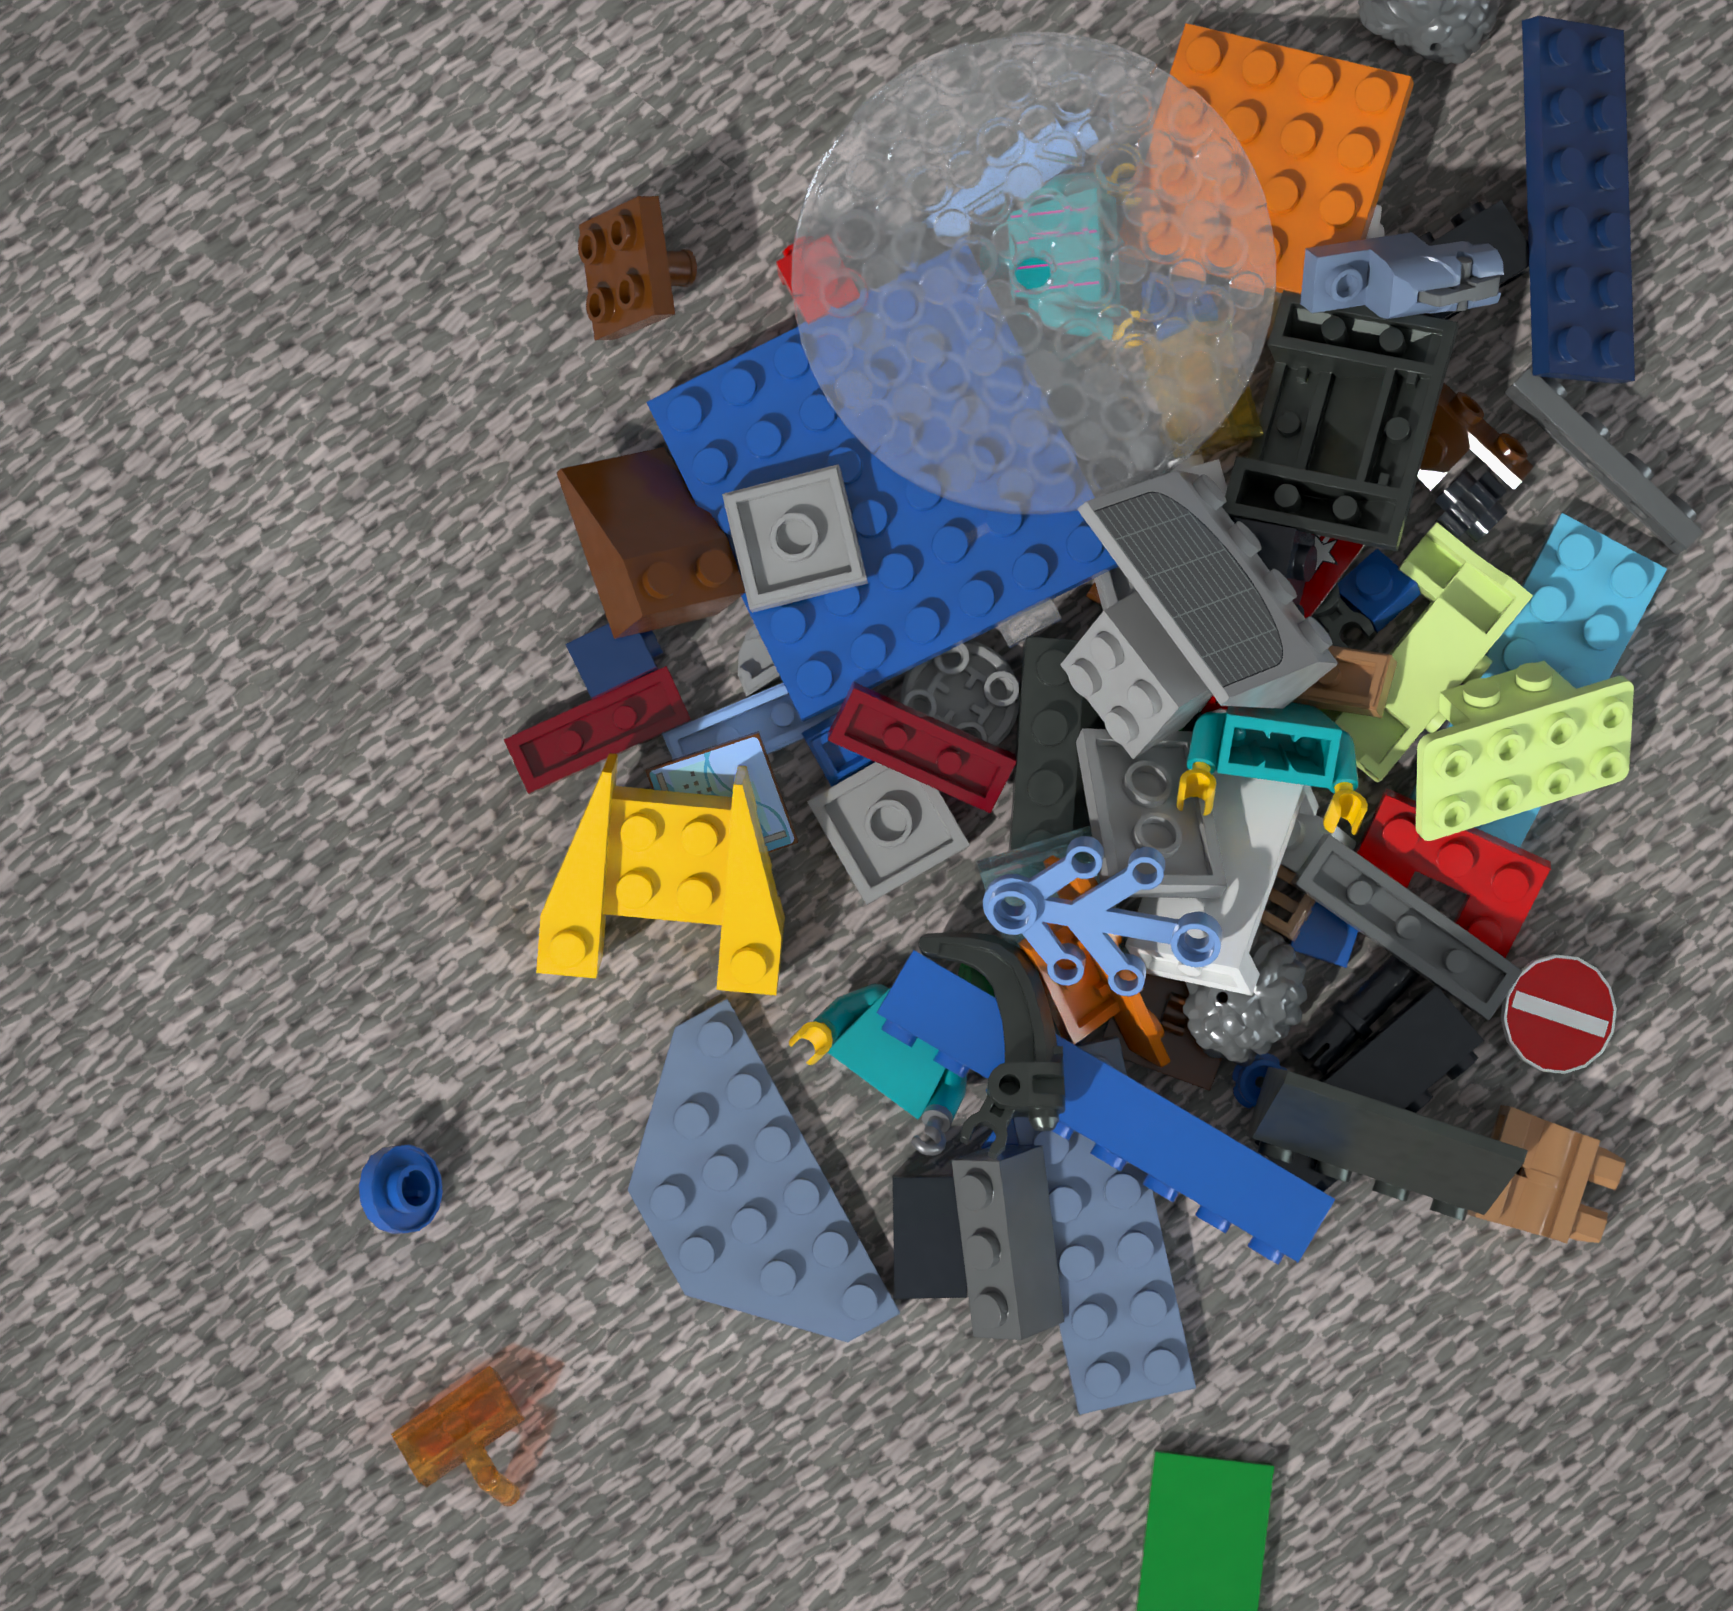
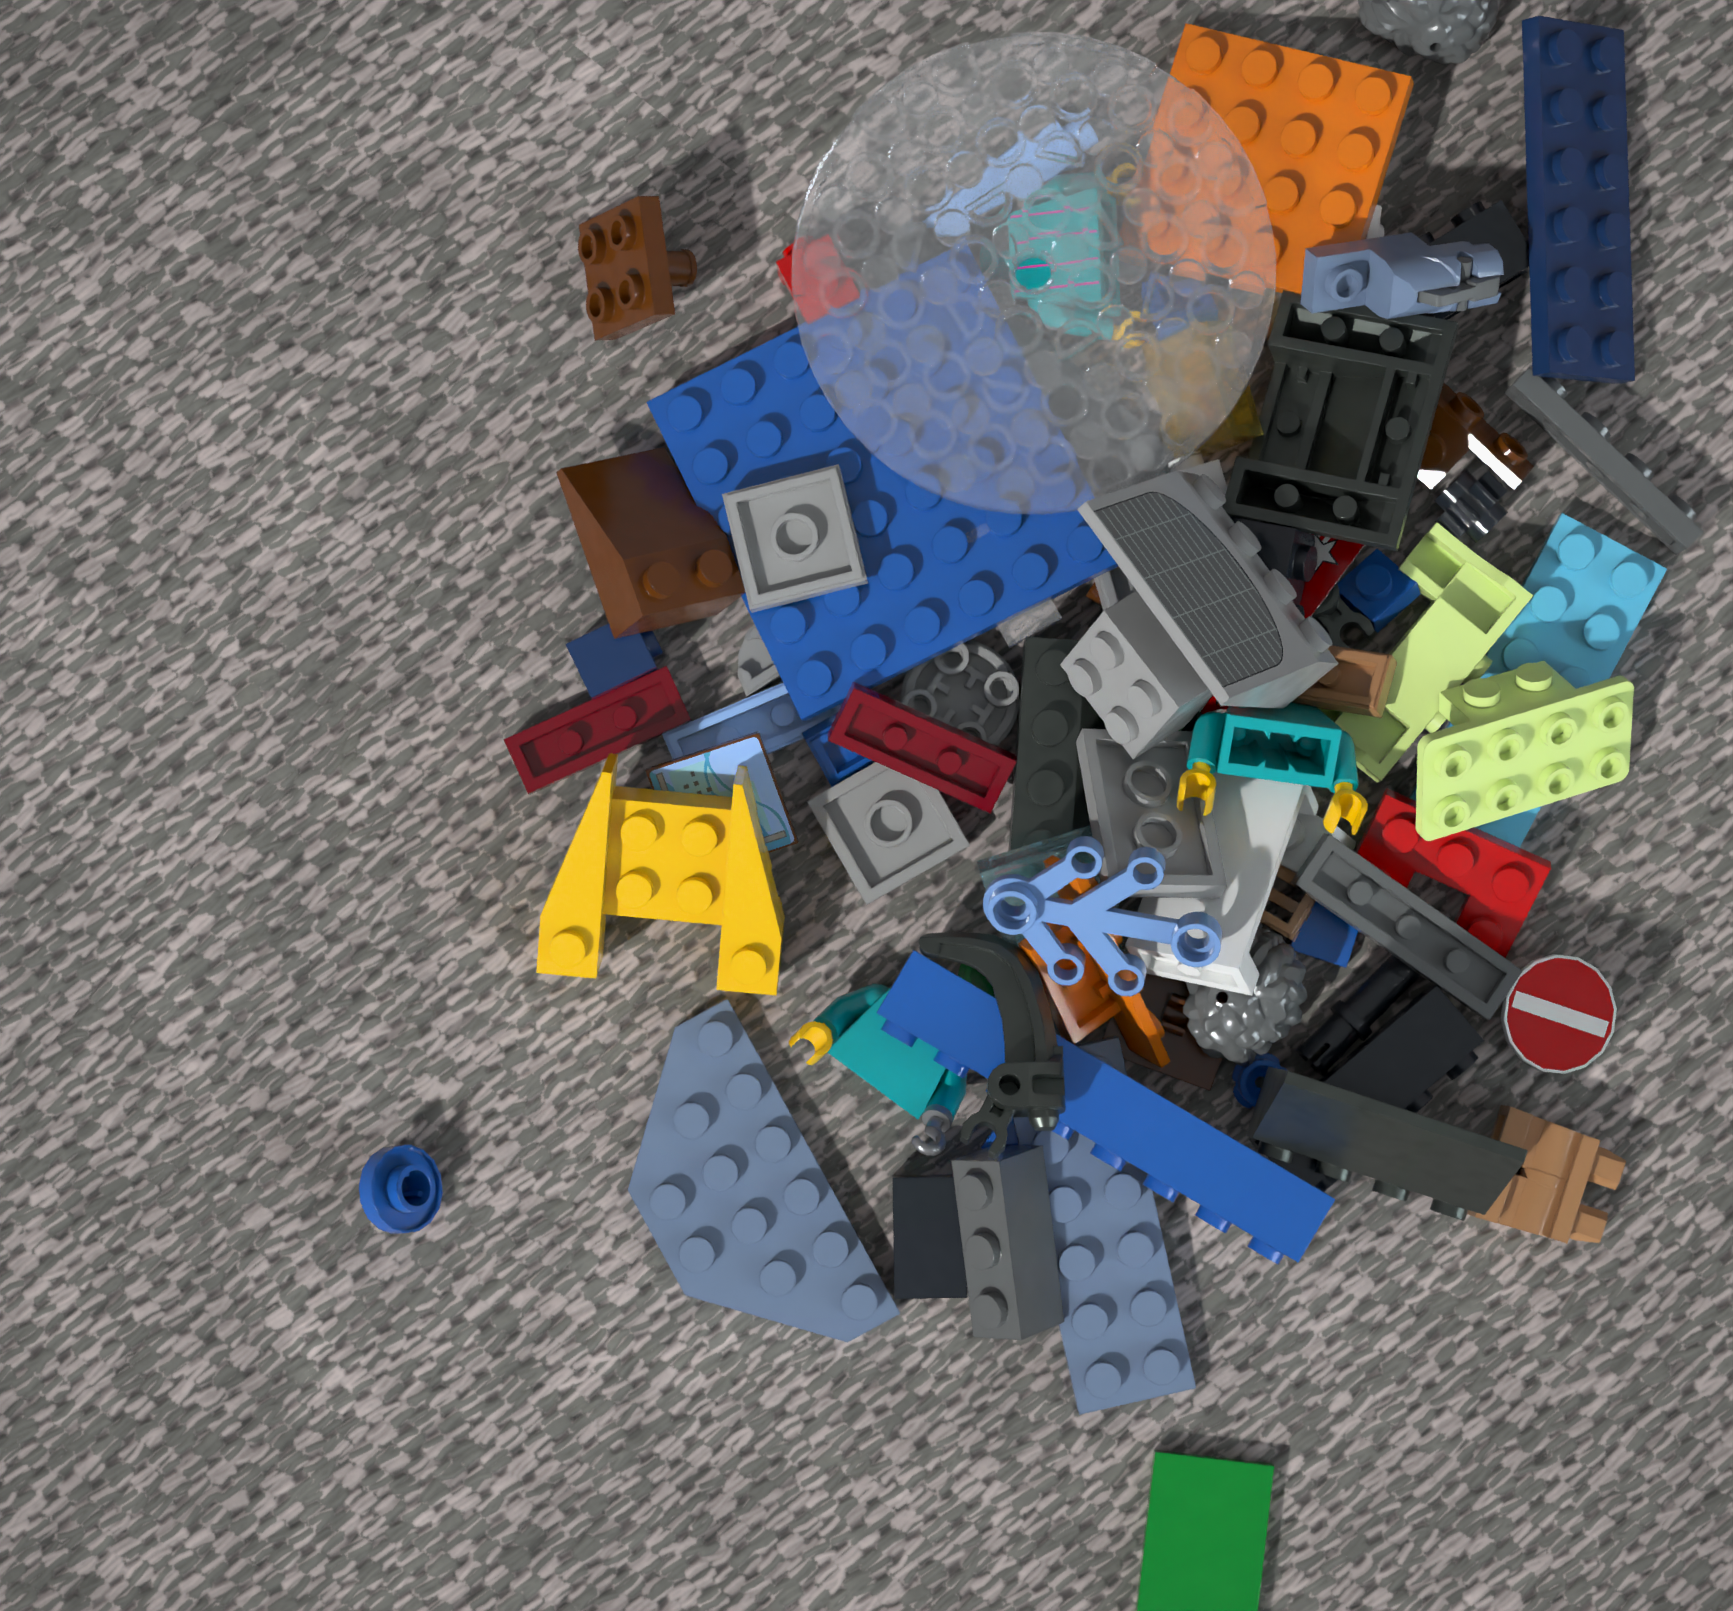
(459, 1431): clear orange plate -> none

